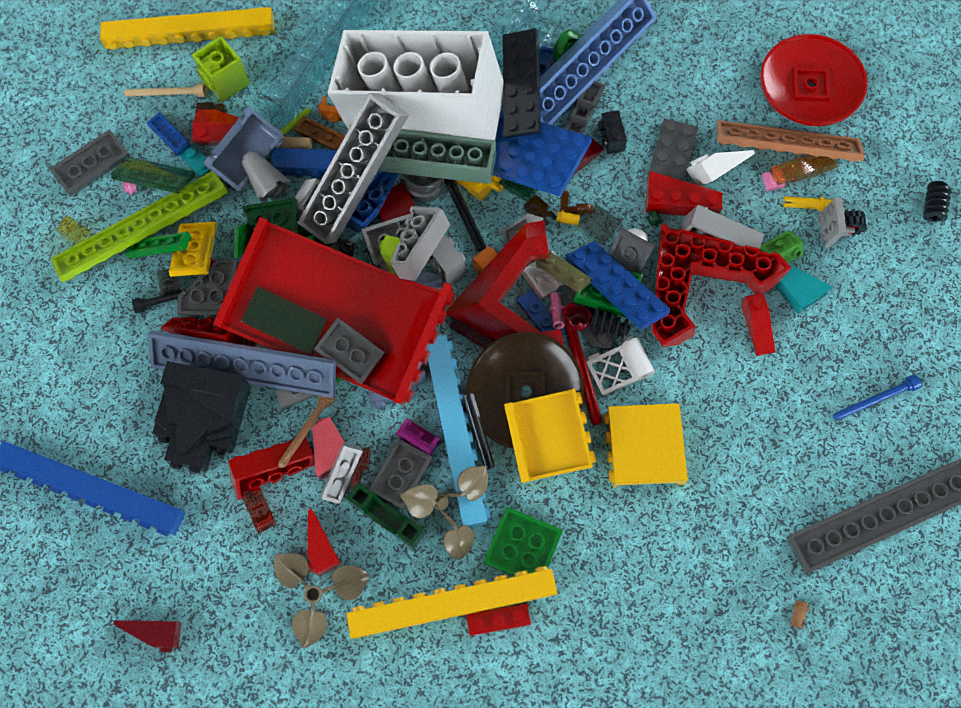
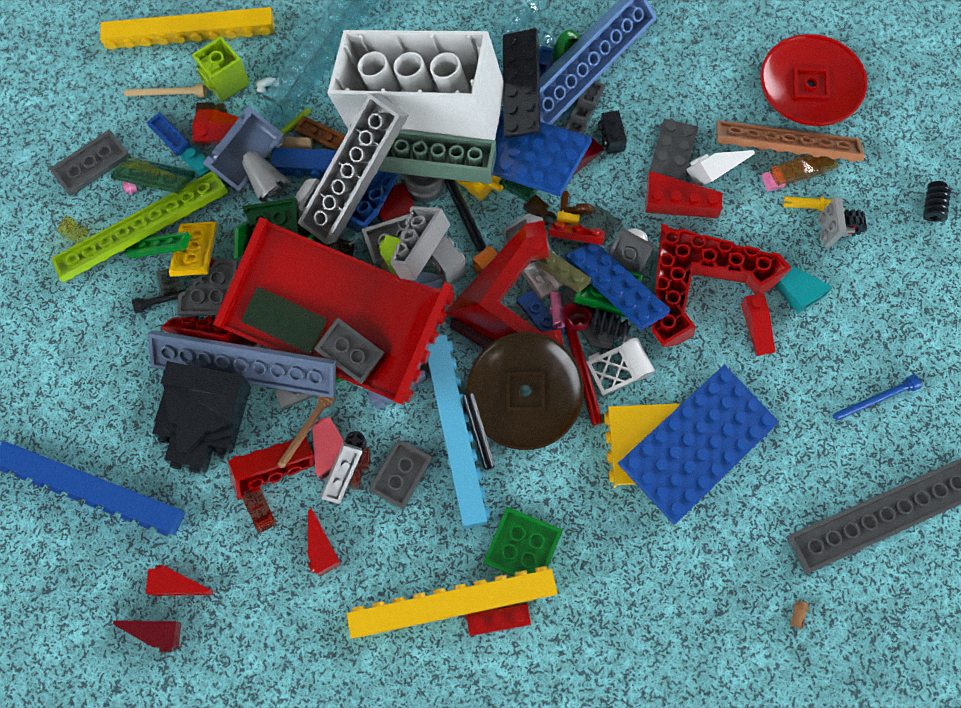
(166, 582): none -> red slope
(262, 84): none -> white arm
(306, 624): dark tan plant -> none
(328, 112): orange bracket -> none
(356, 437): none -> black wheel
(385, 516): dark green arch -> none
(418, 437): magenta hinge -> none
(424, 497): dark tan plant -> none
(549, 435): yellow panel -> none
(577, 233): none -> red plate
(654, 218): dark green plate -> none
(698, 444): none -> blue plate
(717, 225): light grey wedge -> none
(785, 244): bright green bracket -> none

